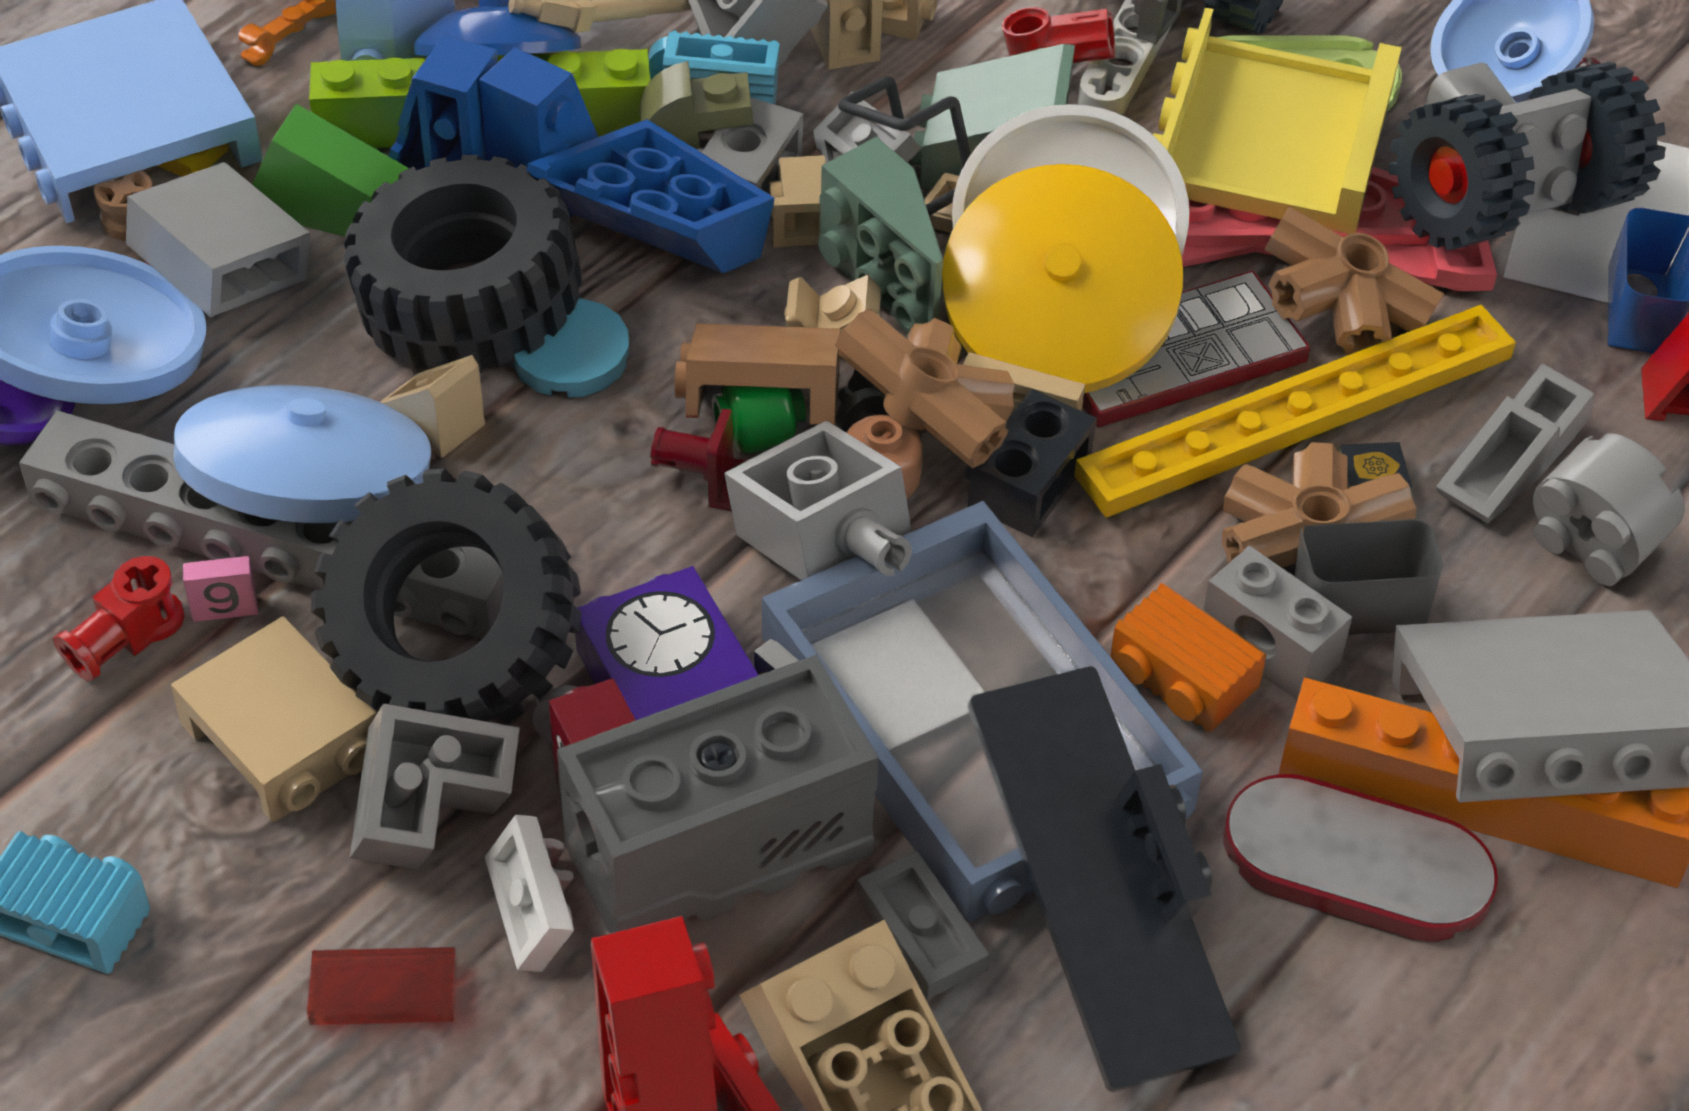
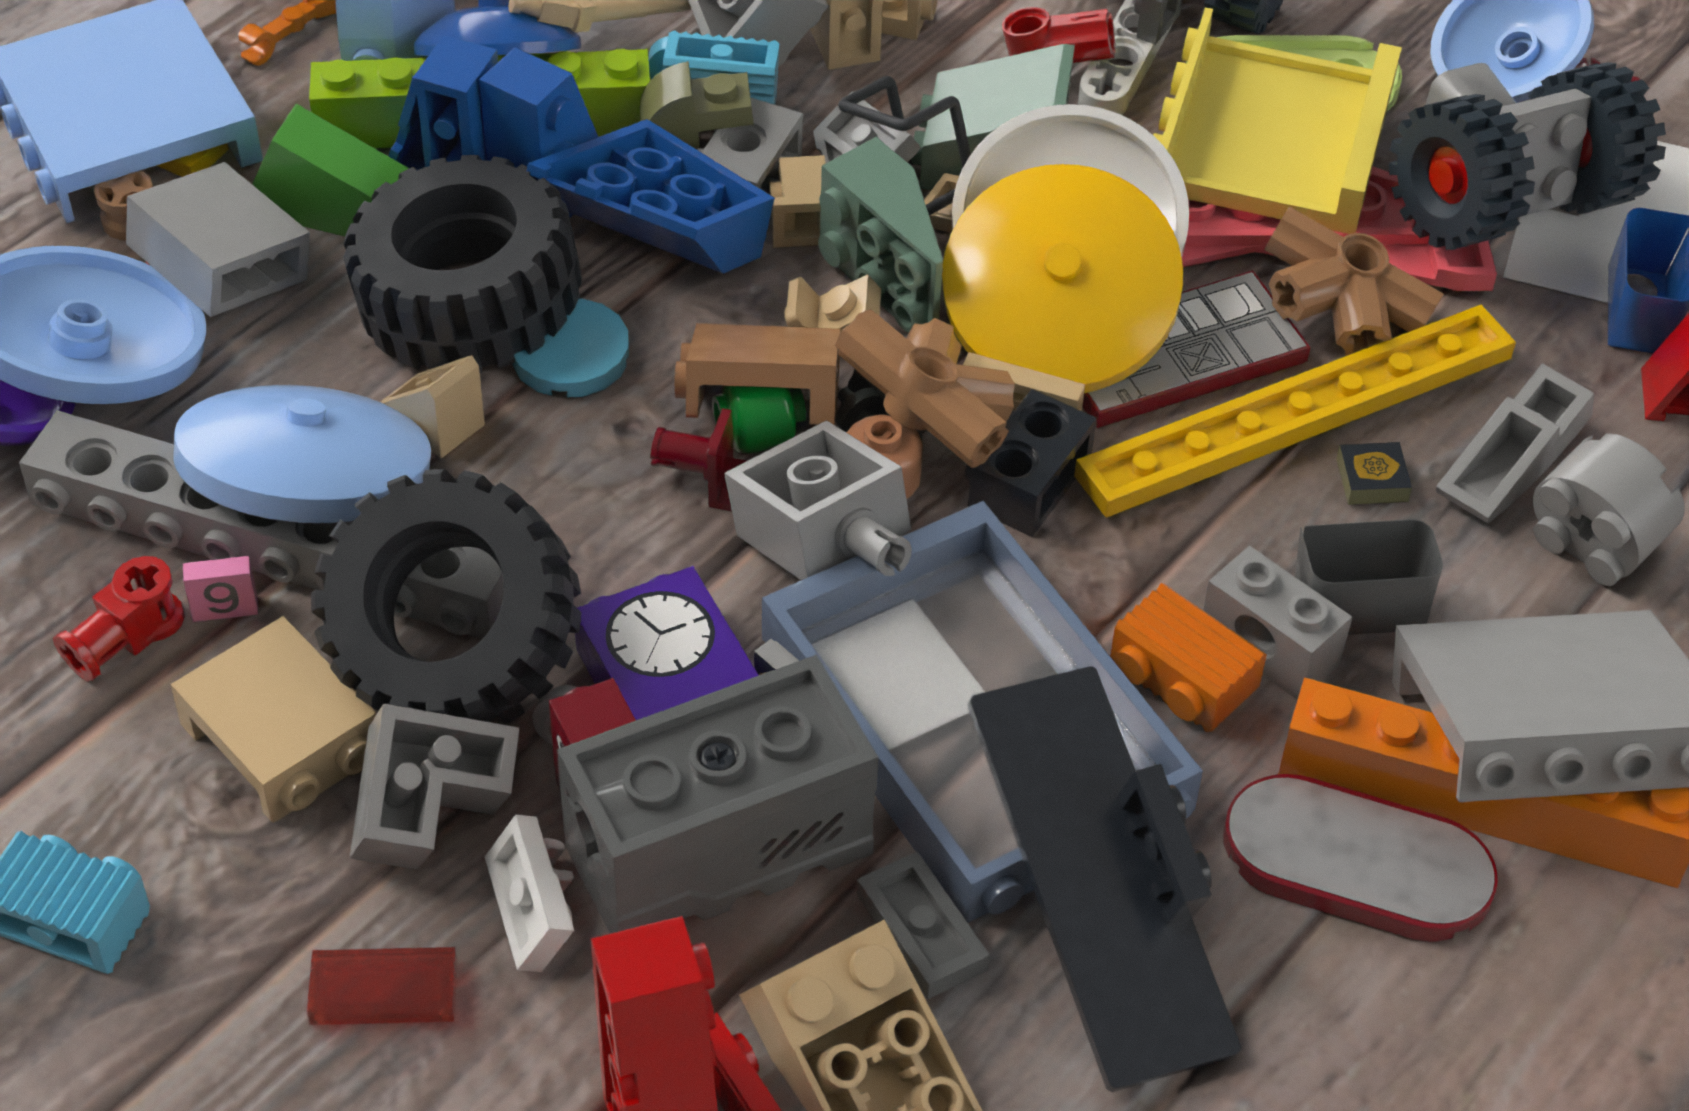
(1317, 496): medium nougat piece -> none

